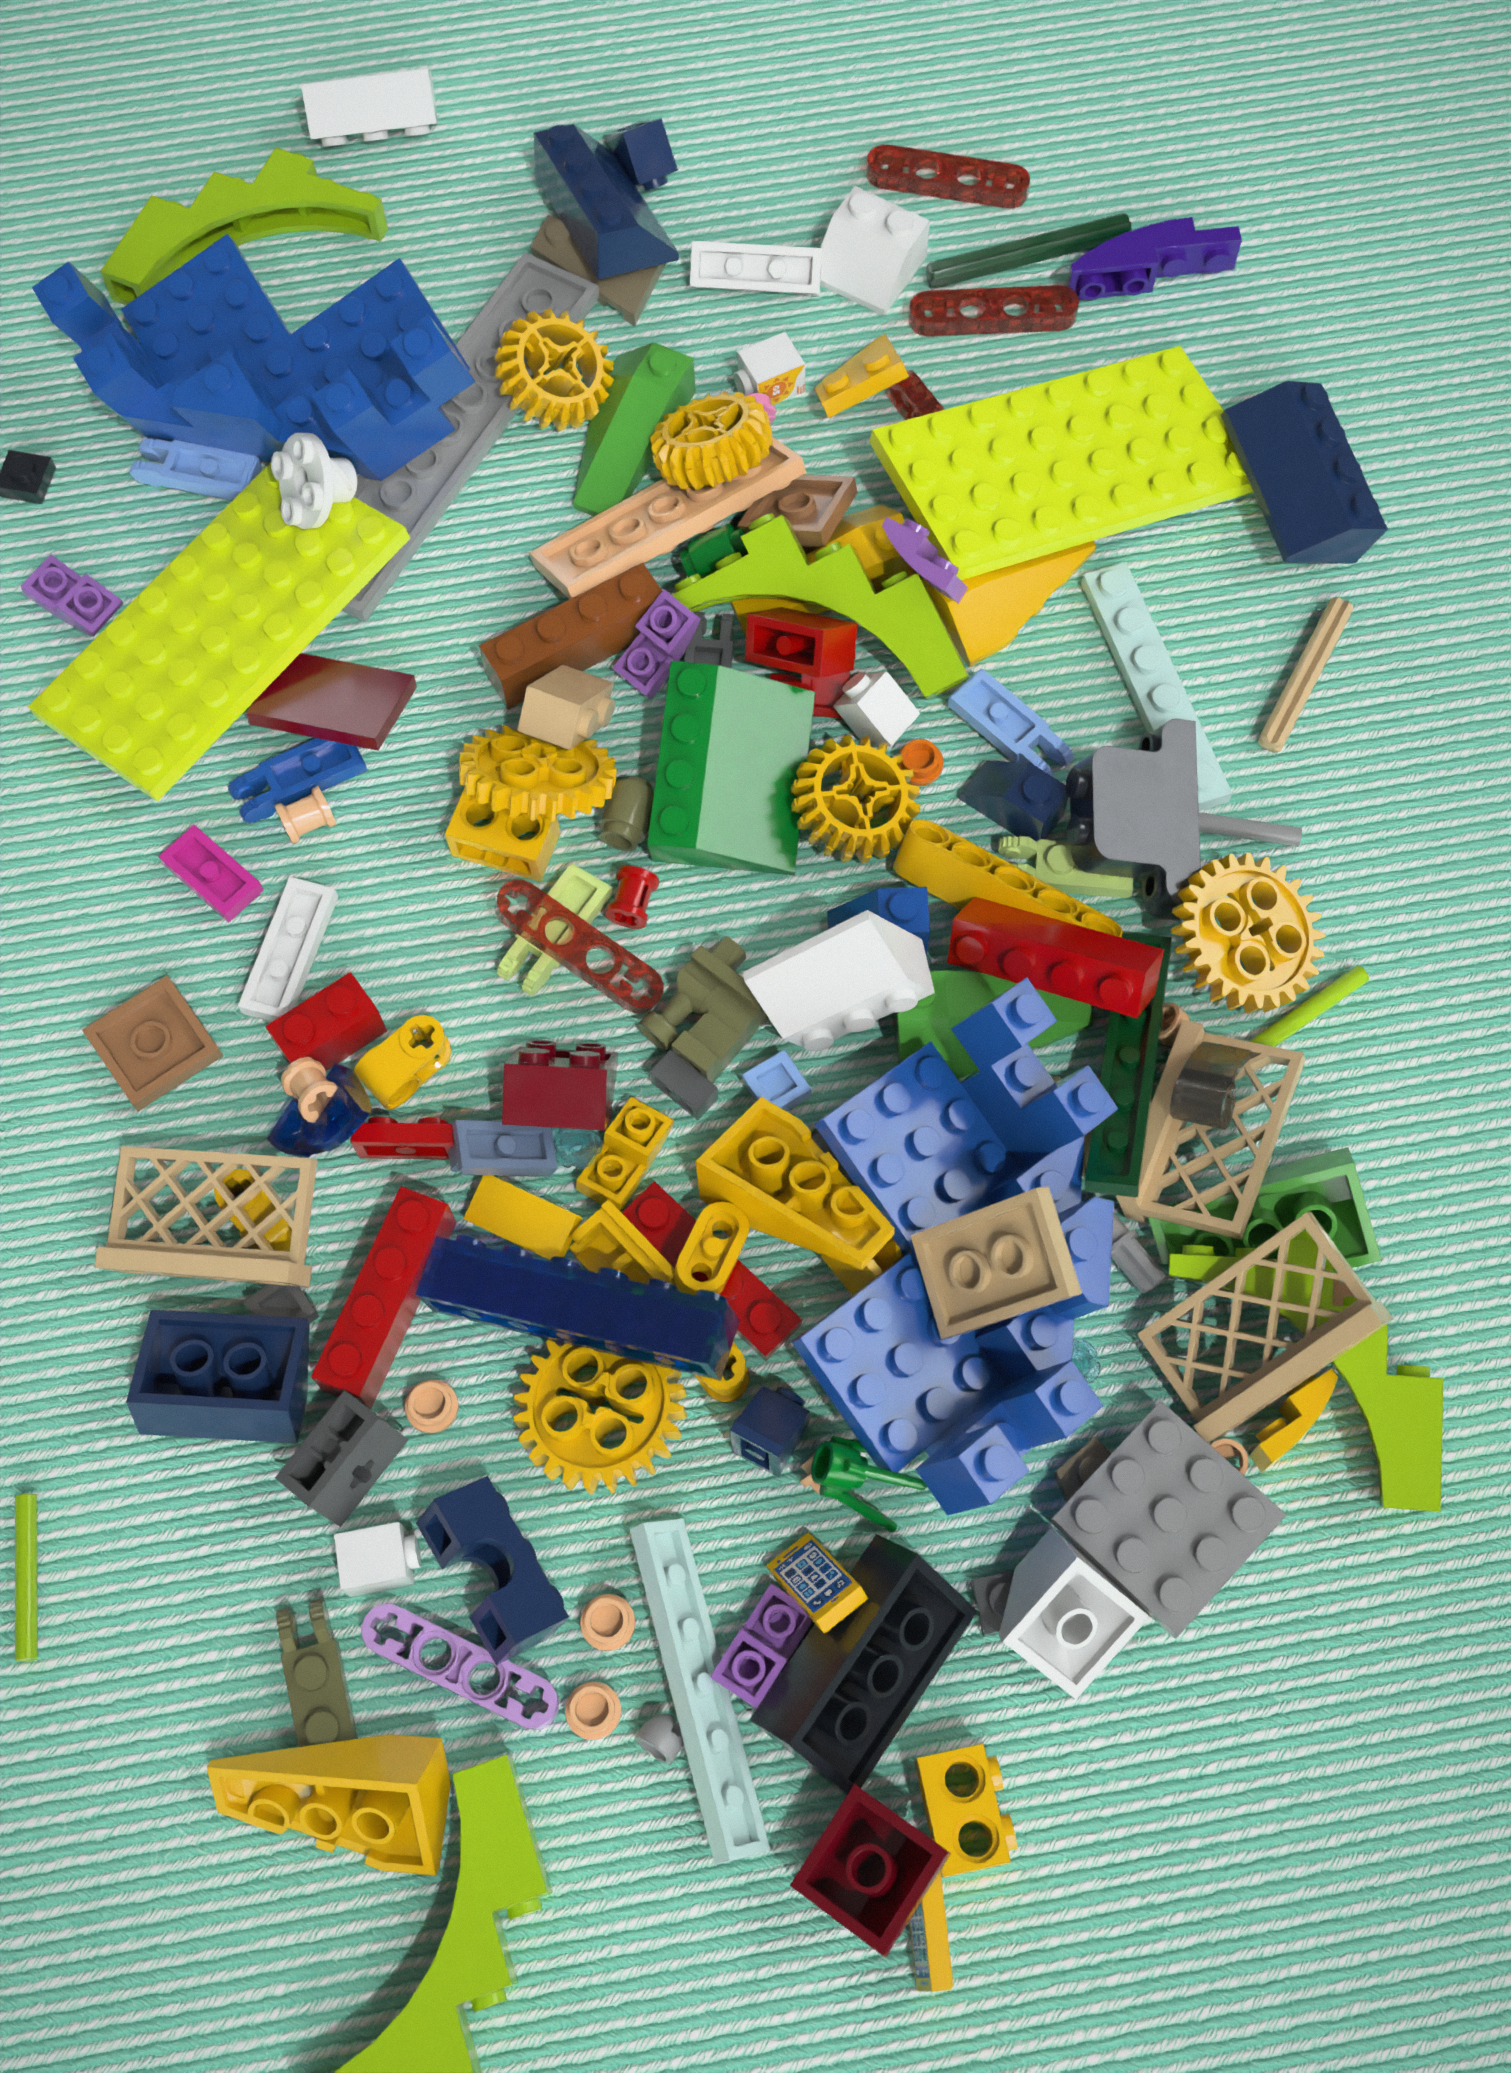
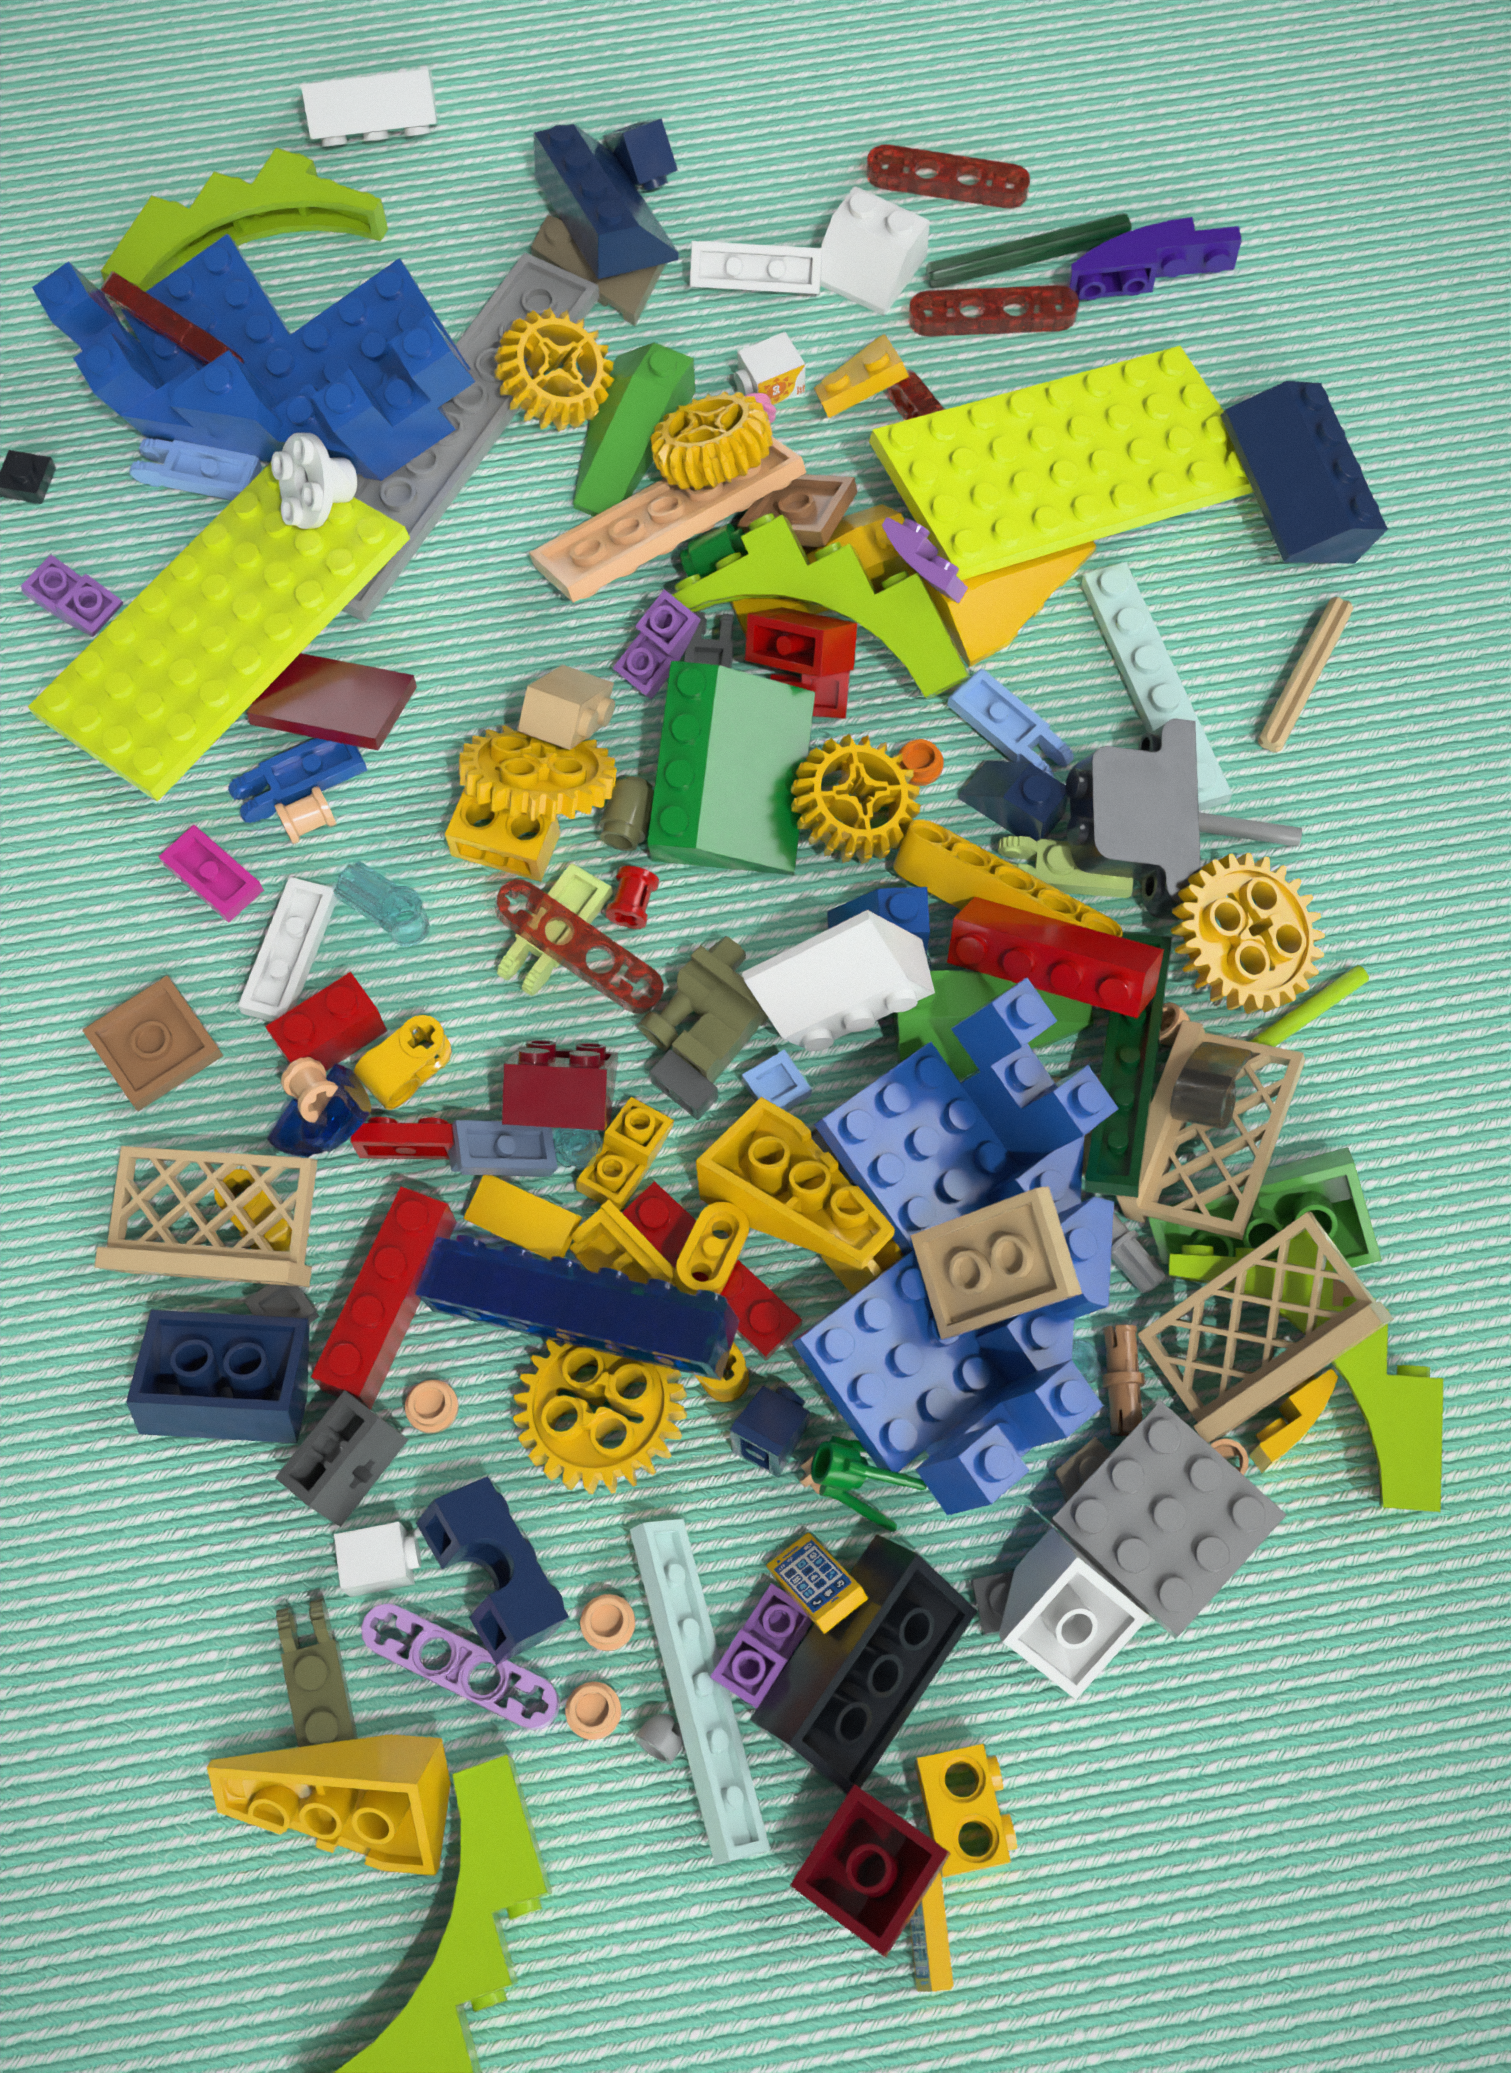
(26, 1578): lime bar -> none
(164, 319): none -> clear red beam
(383, 902): none -> clear light blue piece
(570, 634): dark orange brick -> none
(876, 707): white brick -> none
(1123, 1379): none -> medium nougat pin

